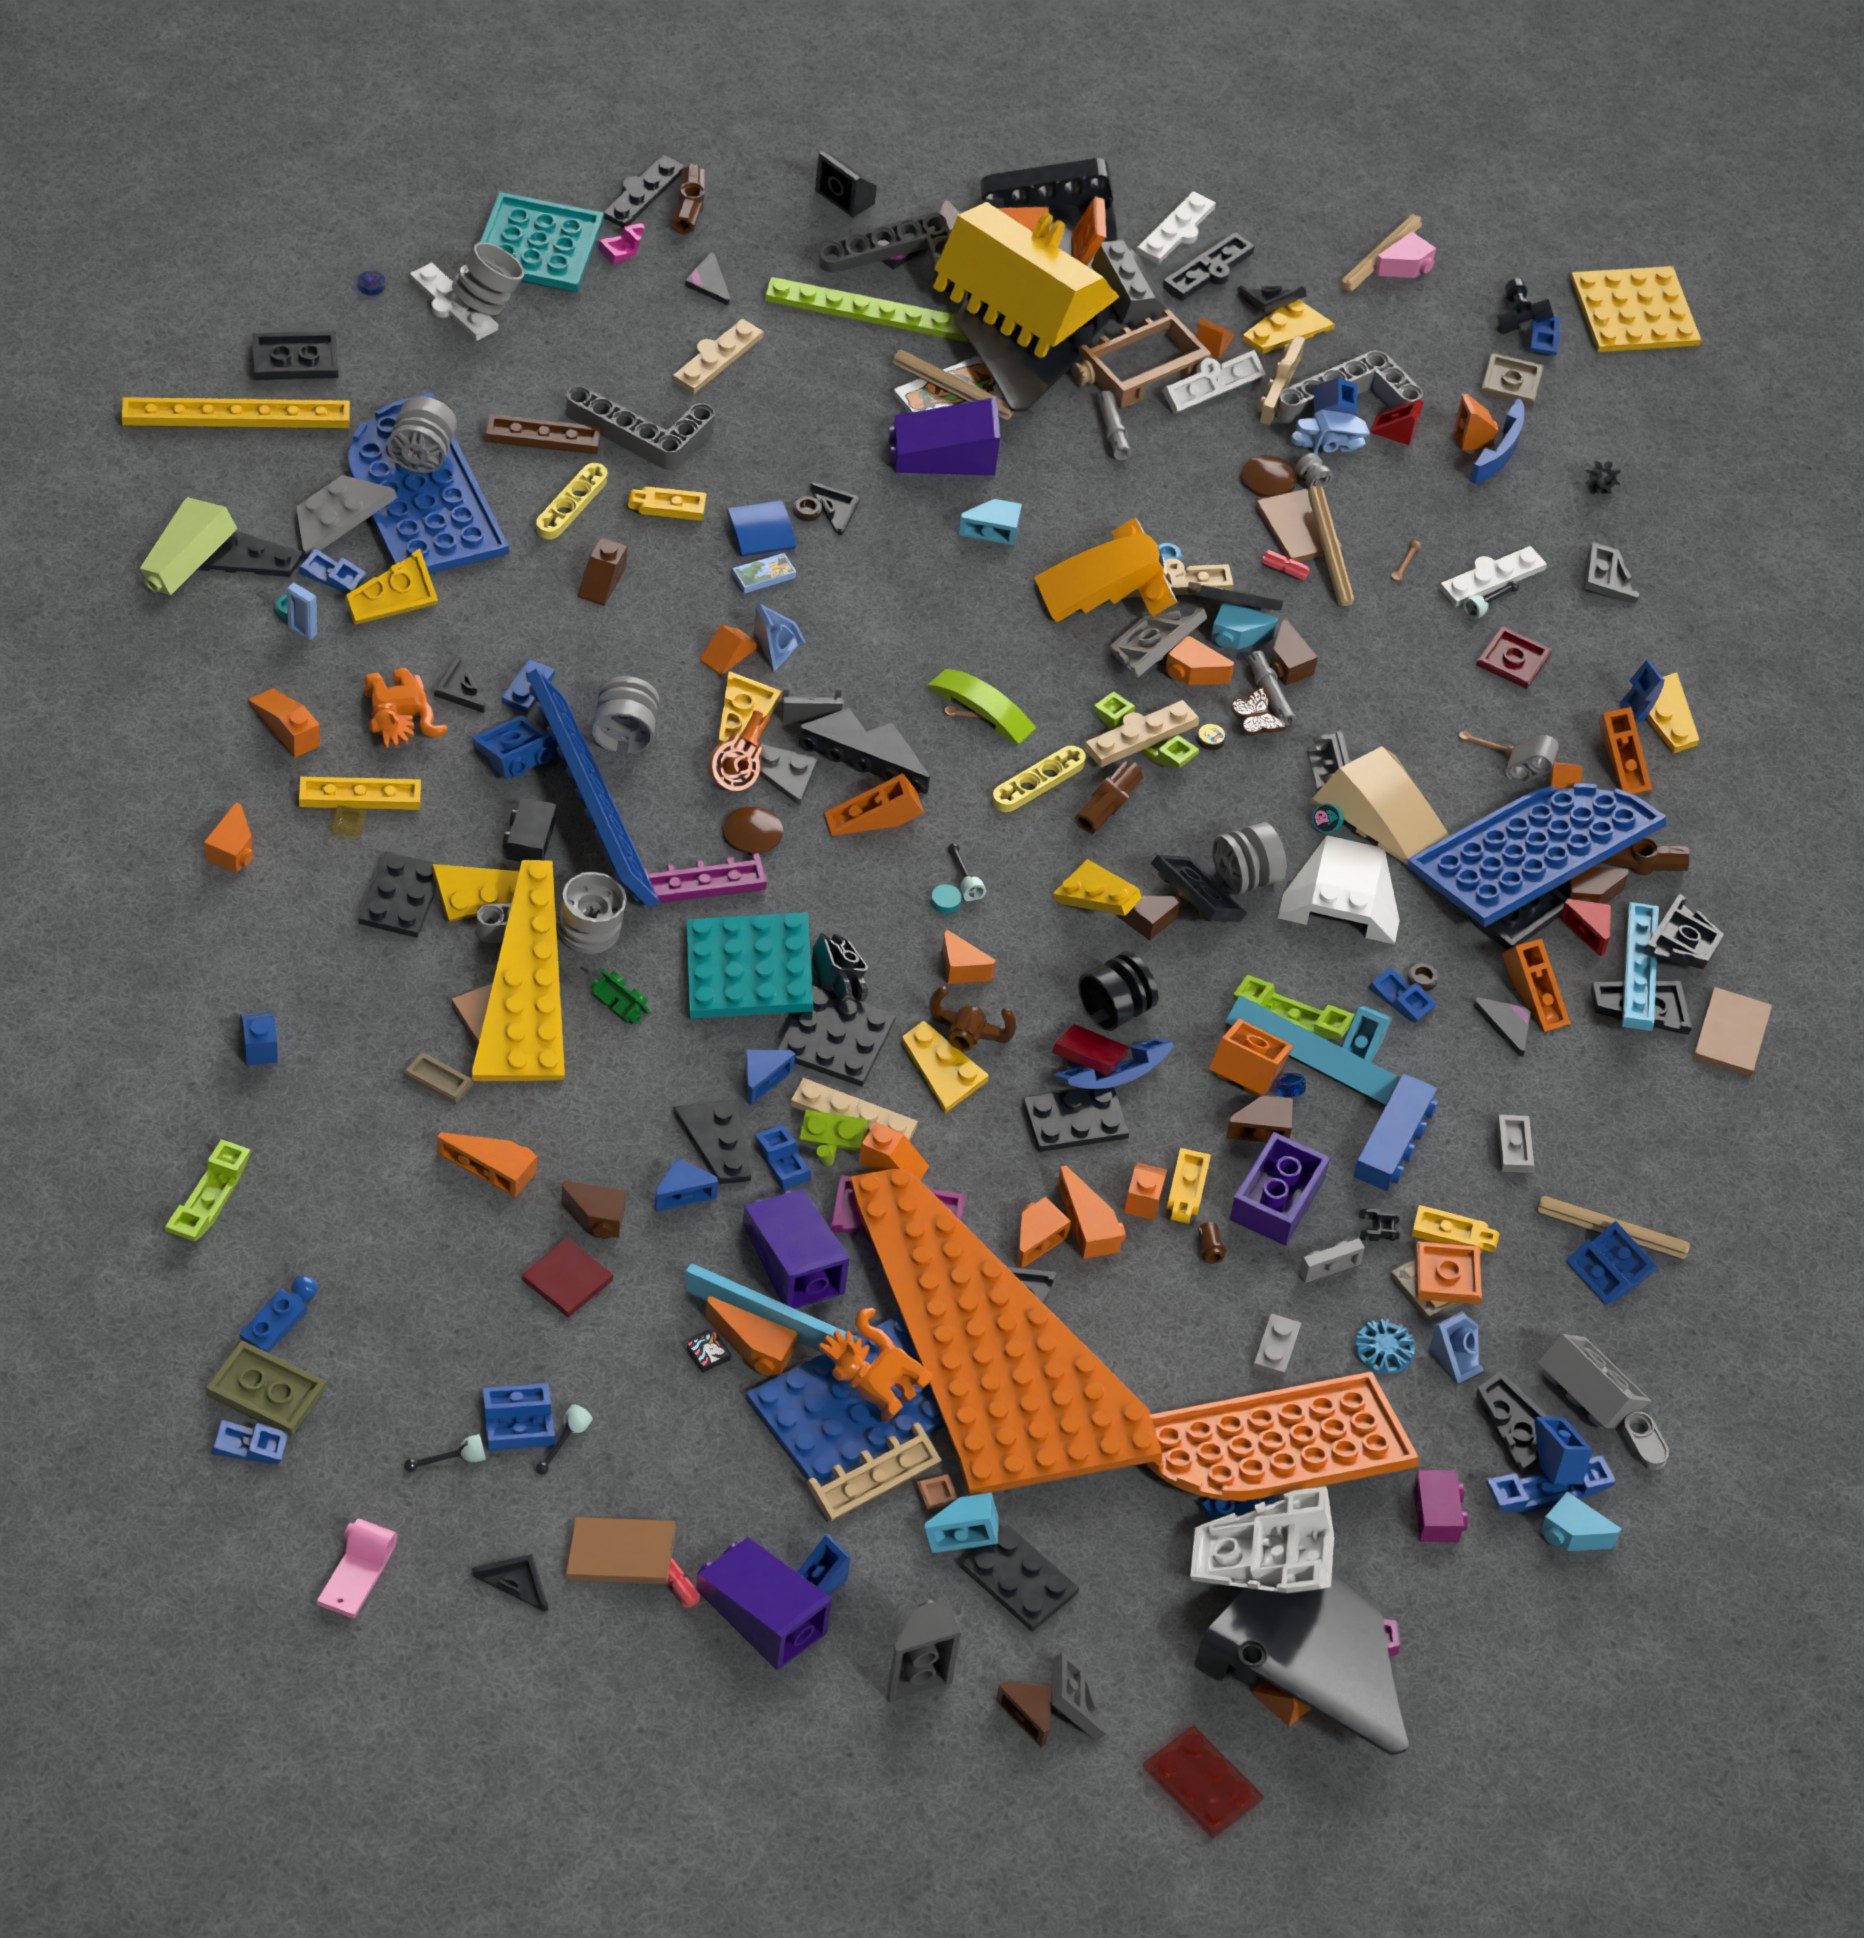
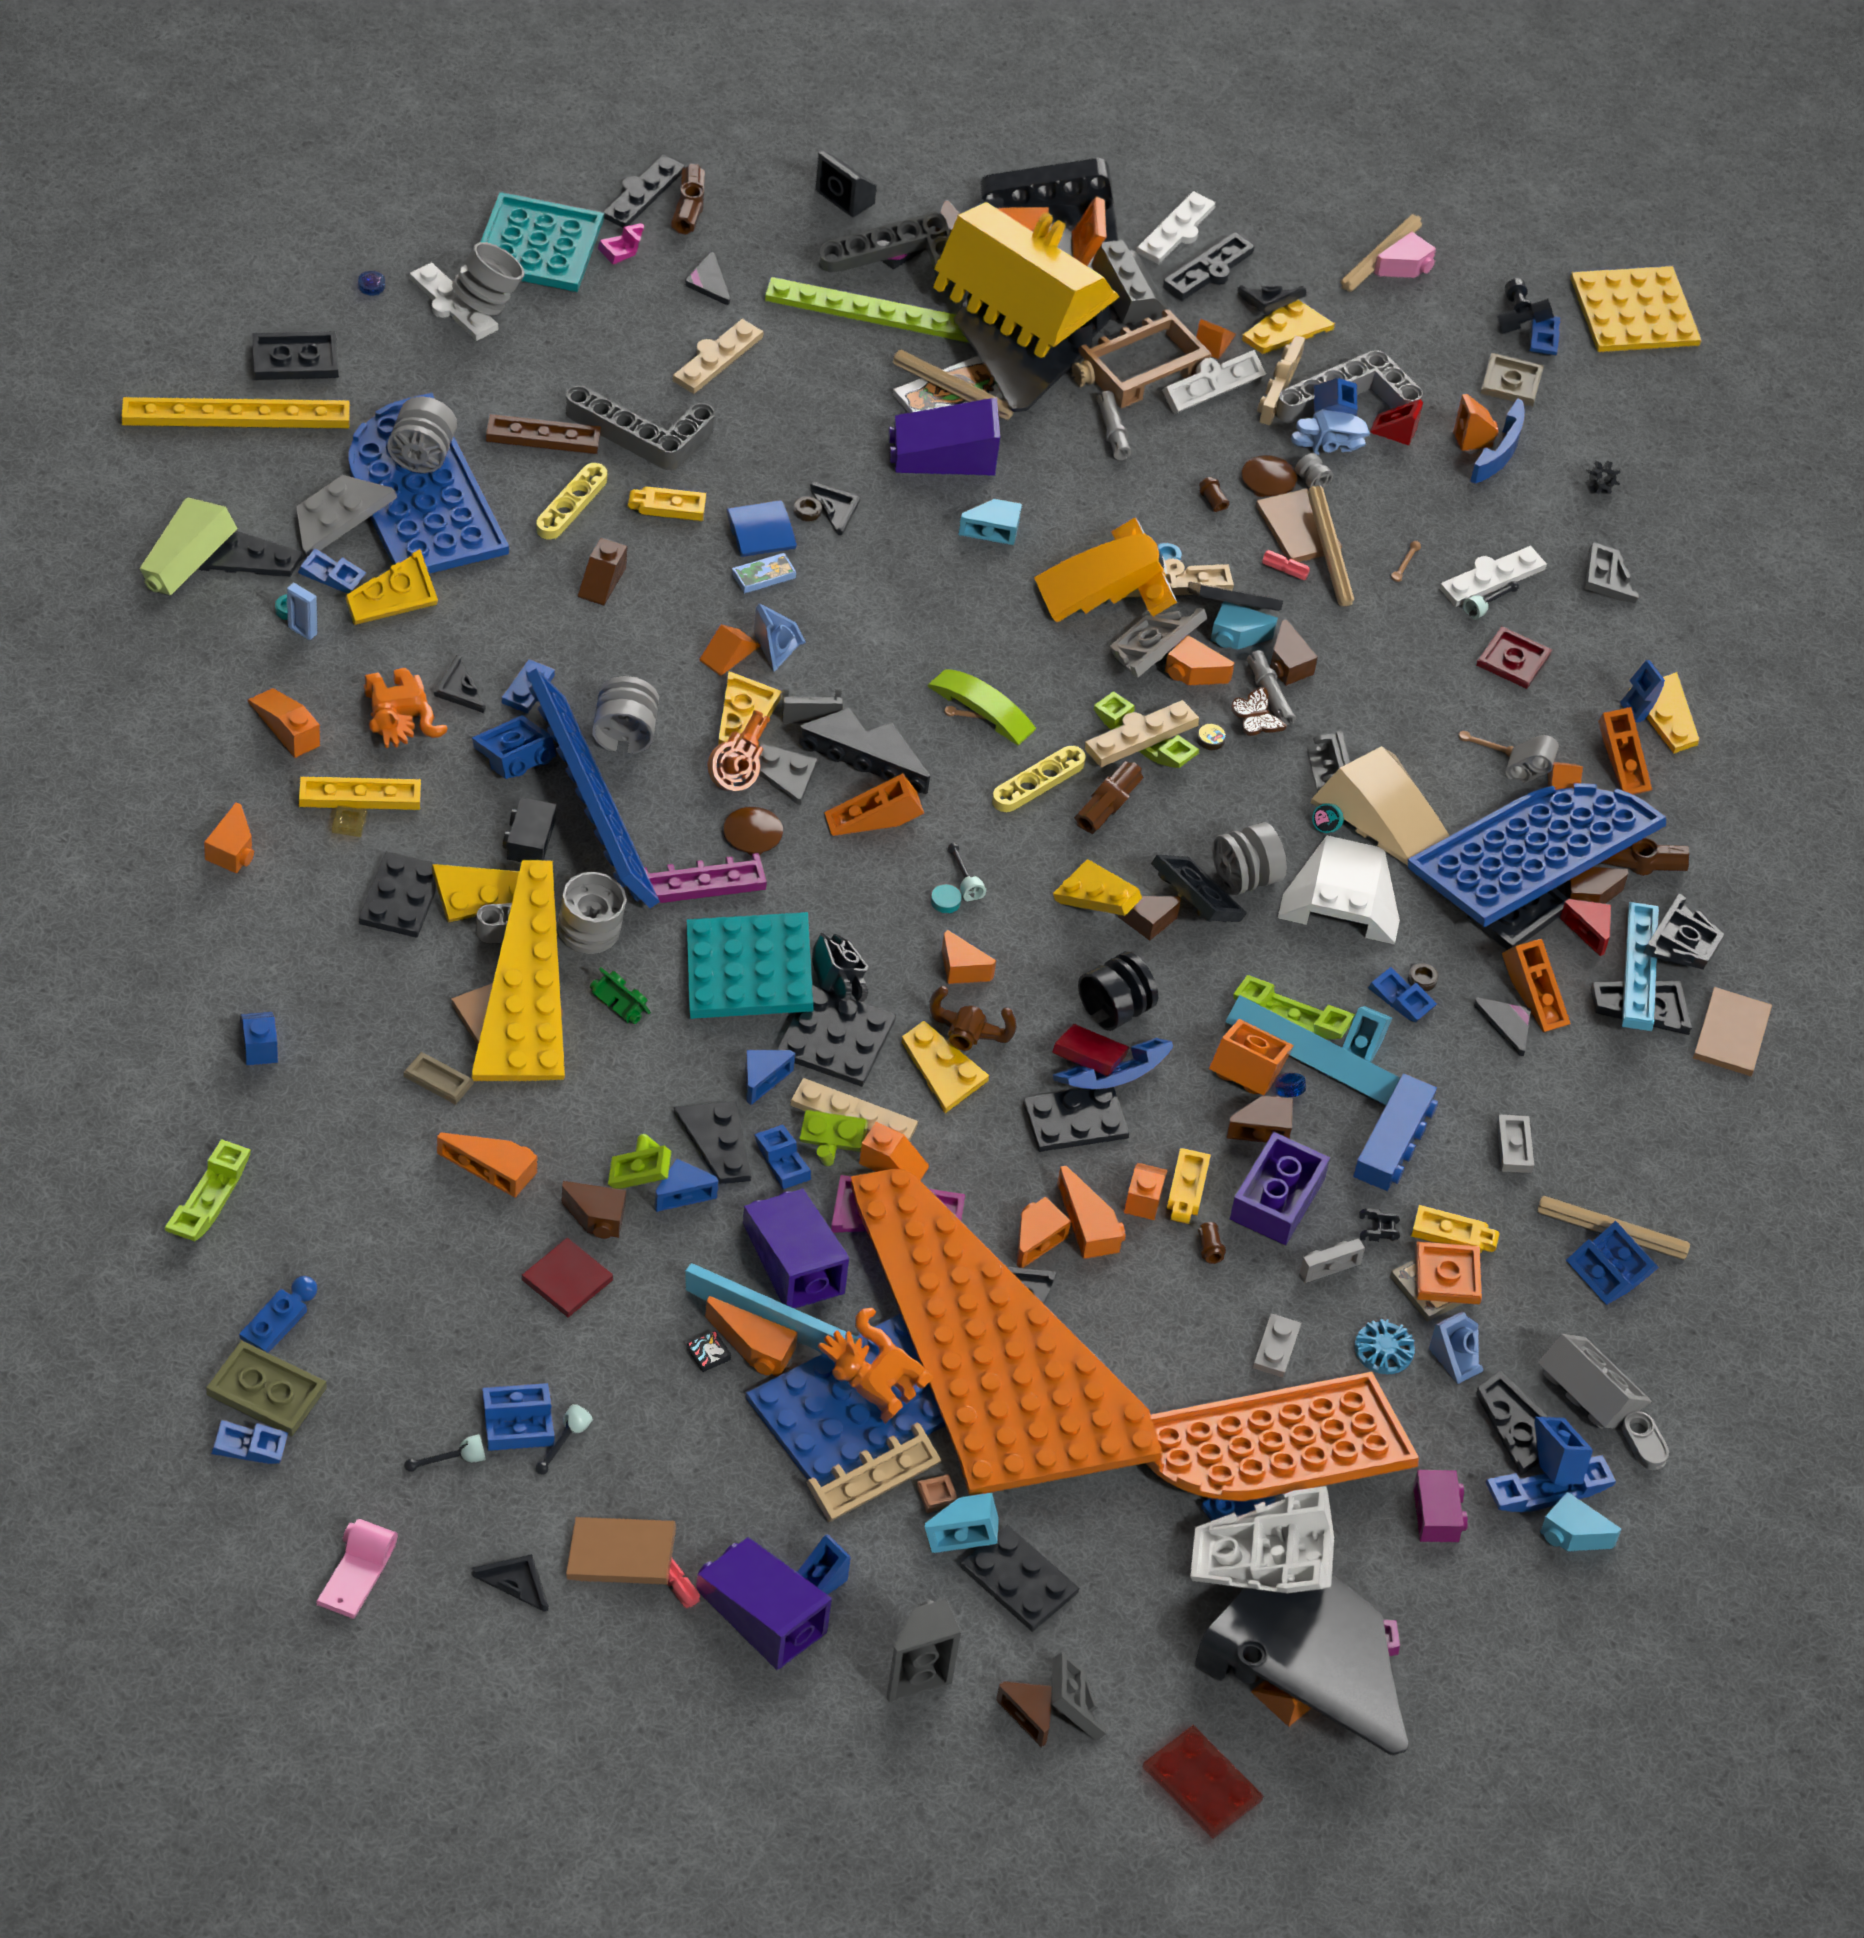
(644, 1166): none -> lime plate
(1211, 490): none -> reddish brown pin

